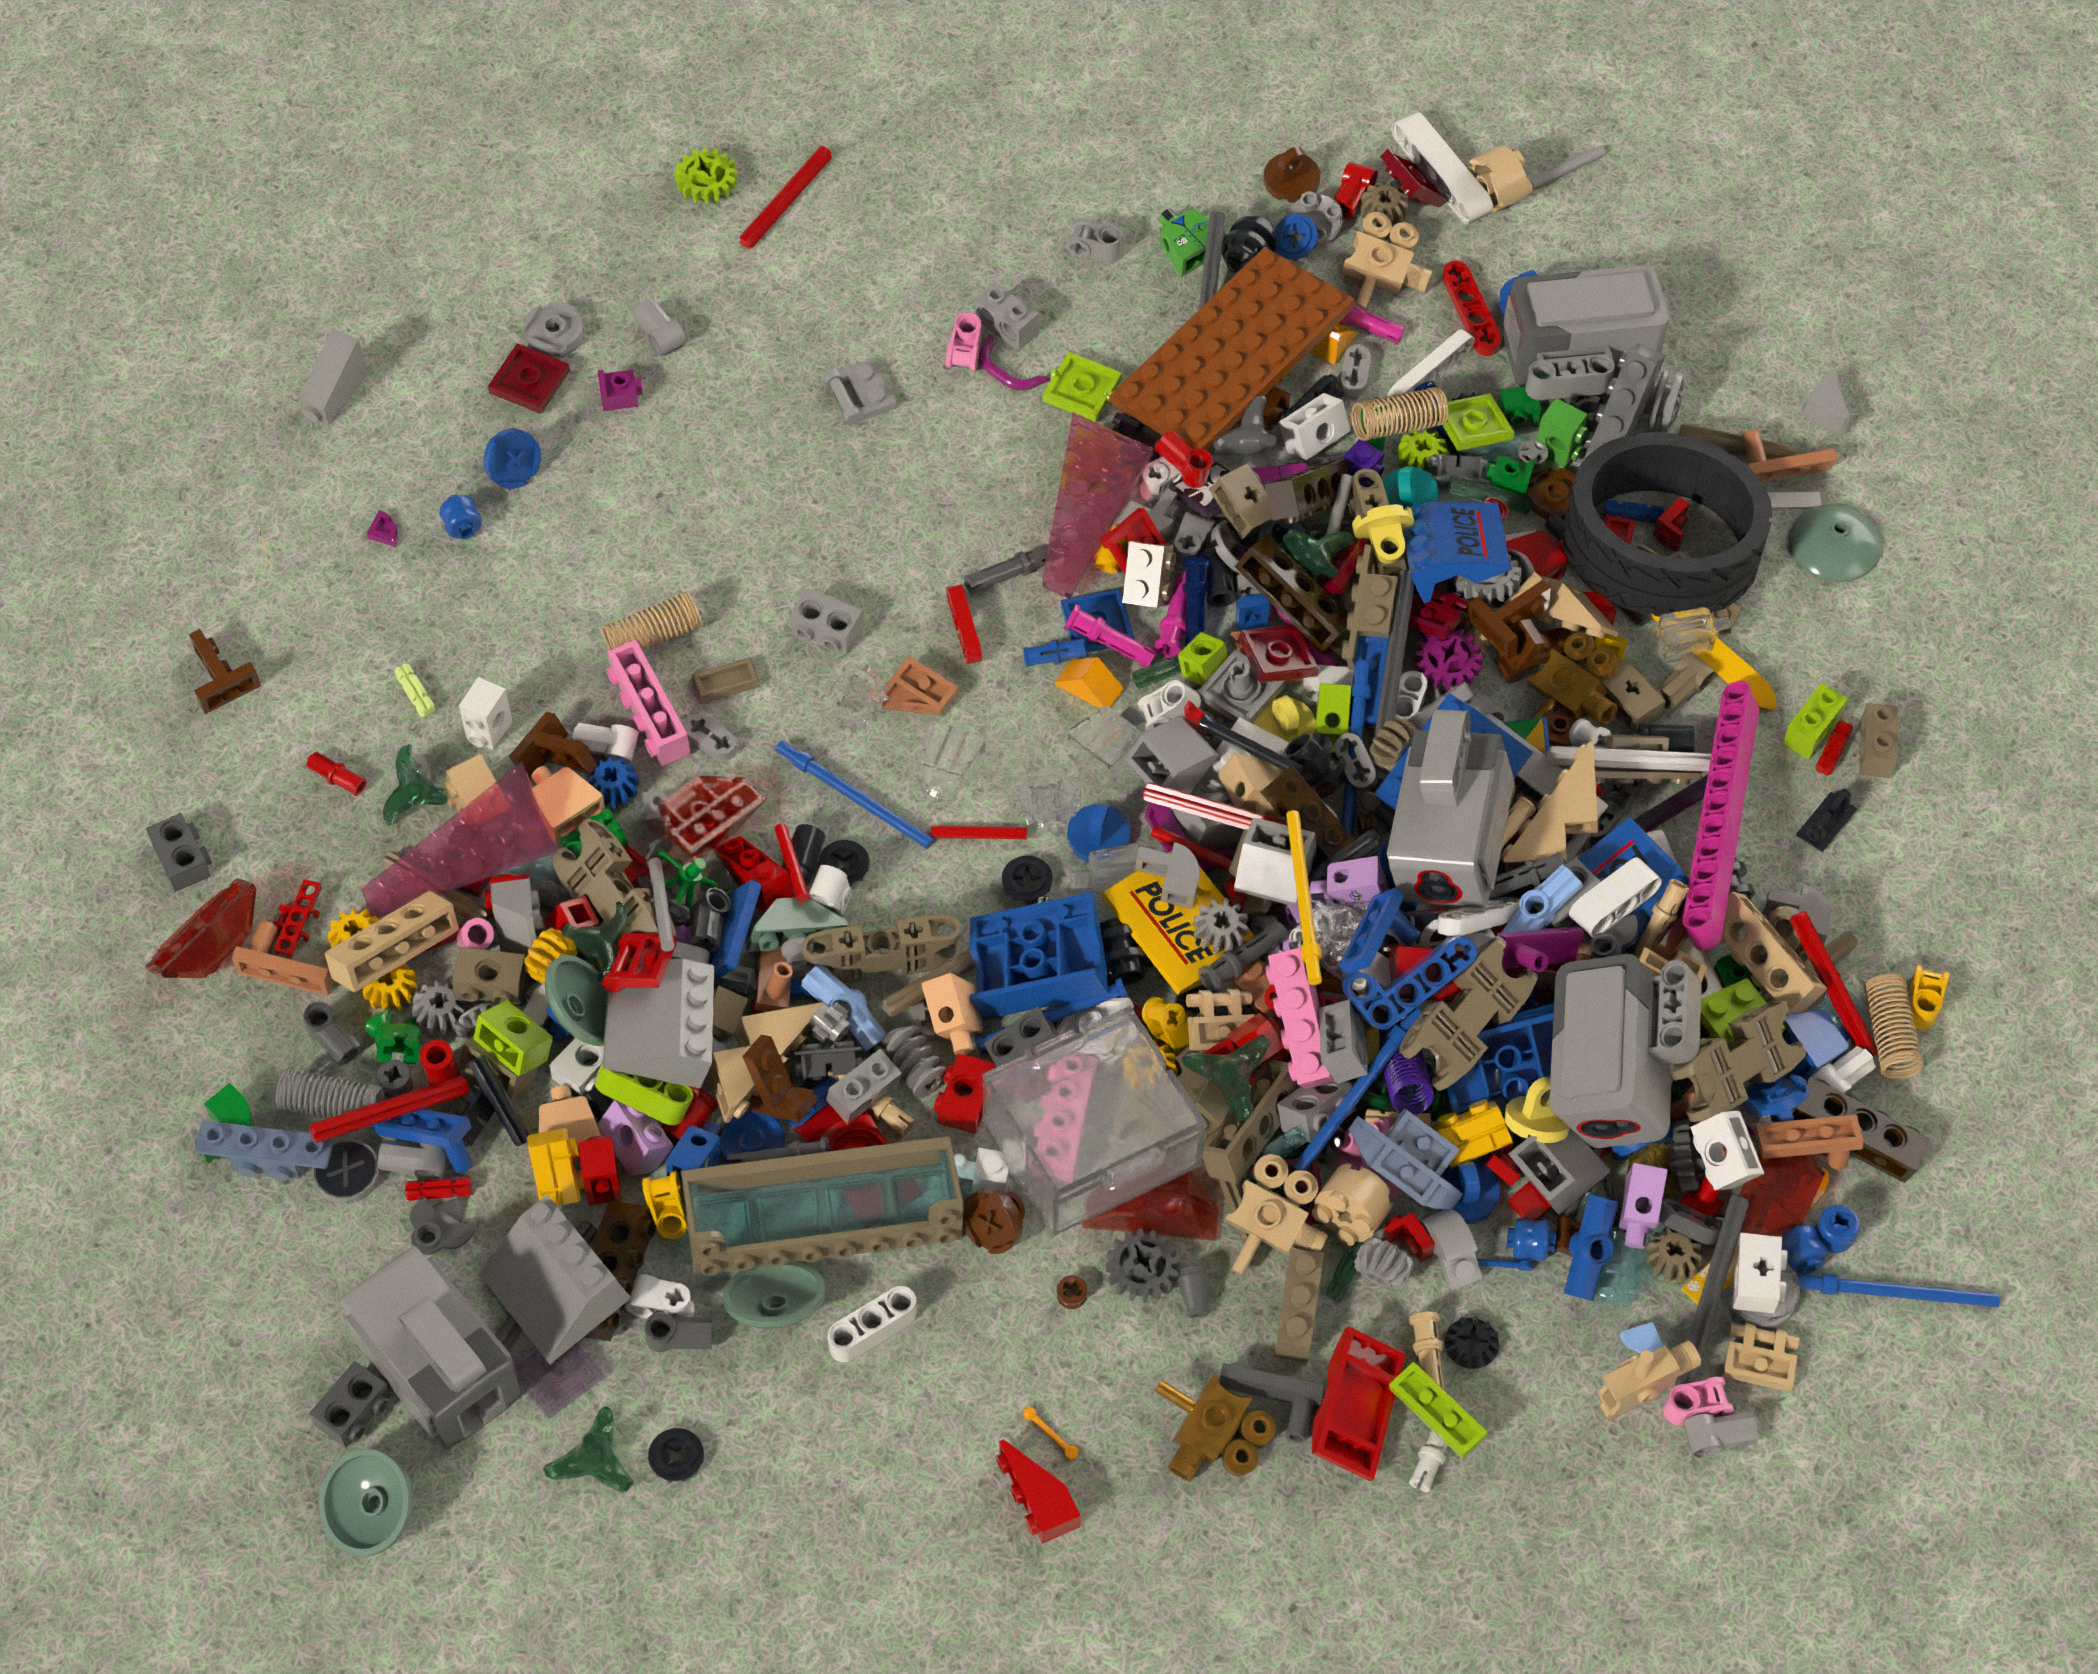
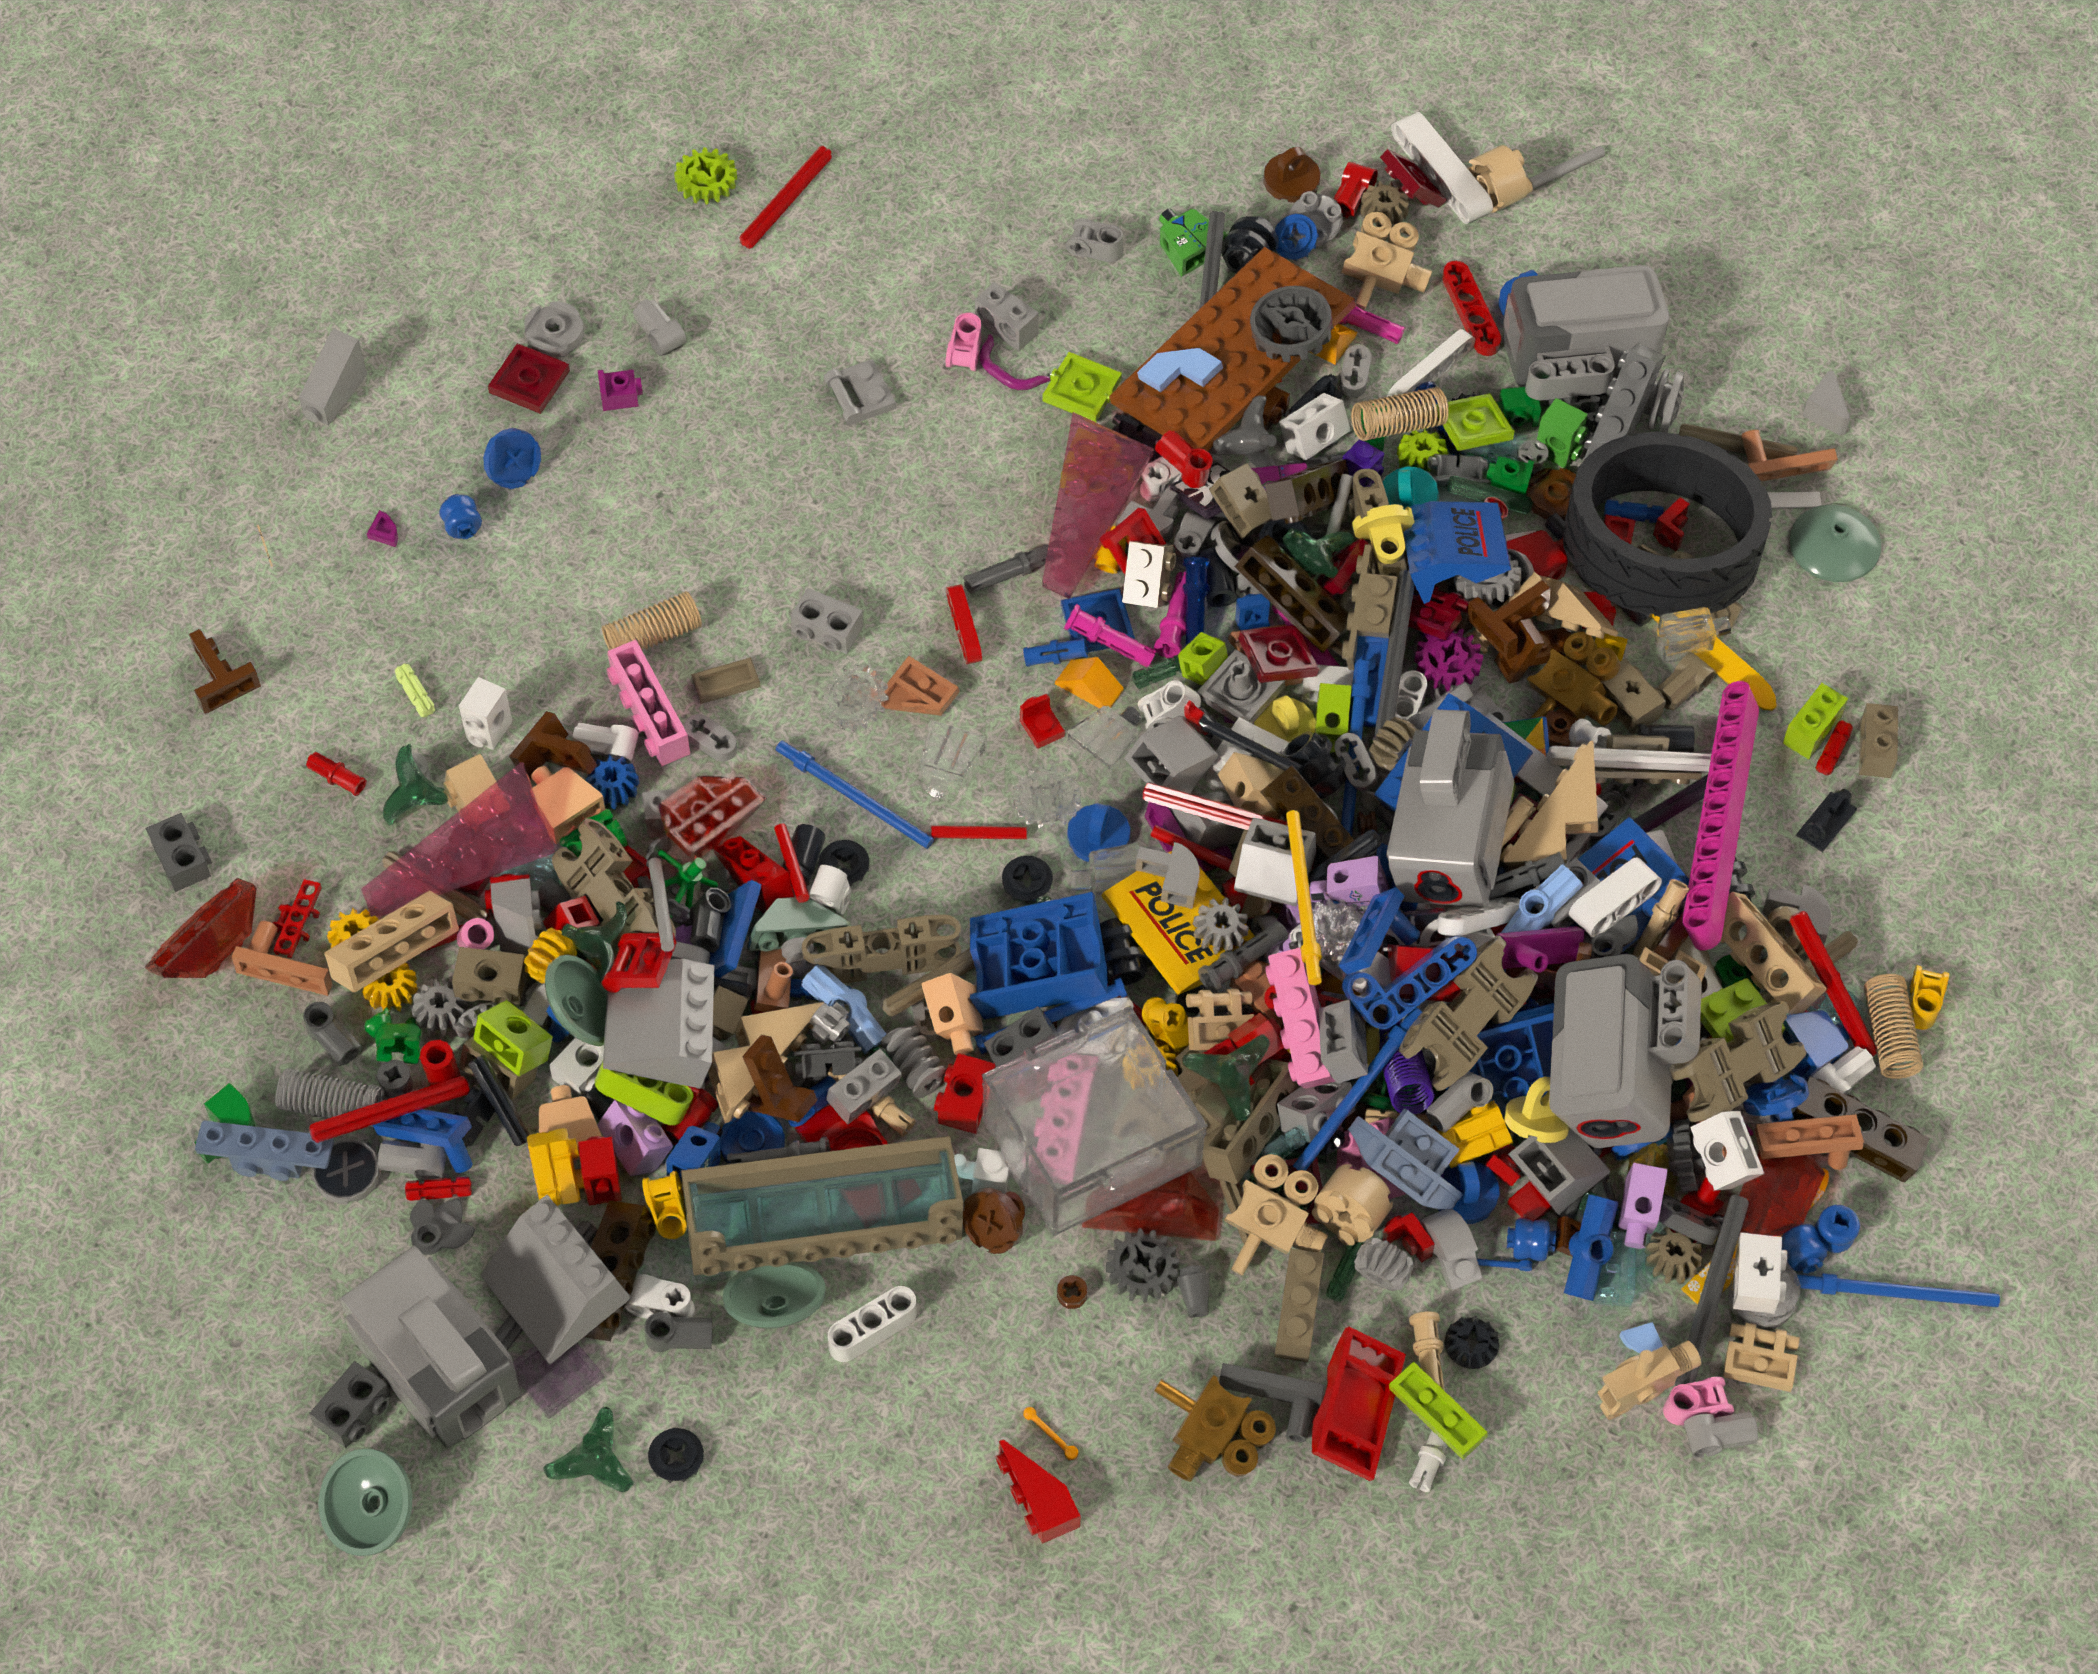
(1040, 721): none -> red bracket
(1191, 363): none -> light blue tile
(1298, 316): none -> dark grey gear
(1460, 1098): none -> light grey piece

